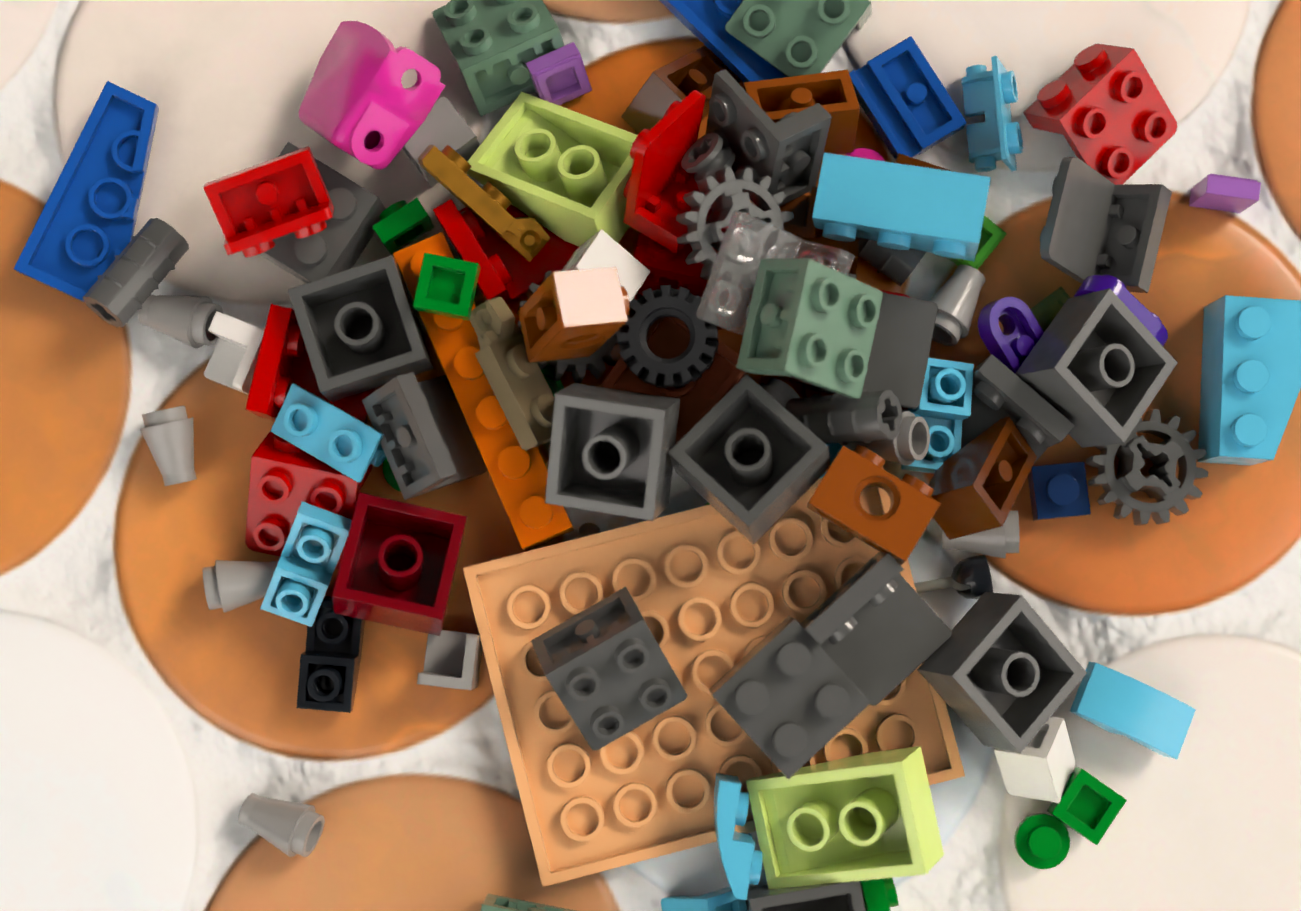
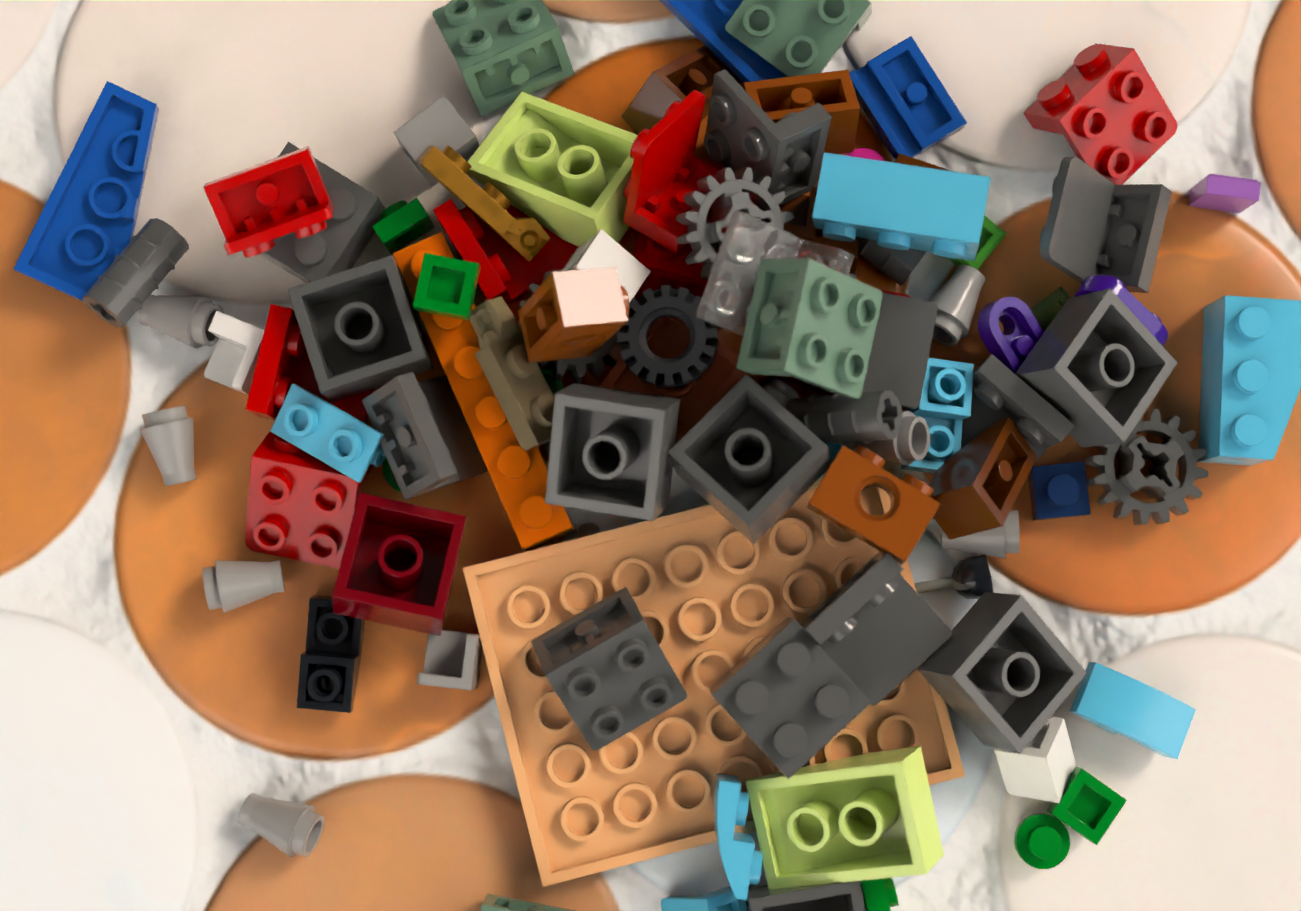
(306, 564): medium azure slope -> none
(360, 97): dark pink piece -> none
(559, 75): medium lavender tile -> none
(707, 156): dark grey bush -> none
(991, 95): medium azure hinge -> none

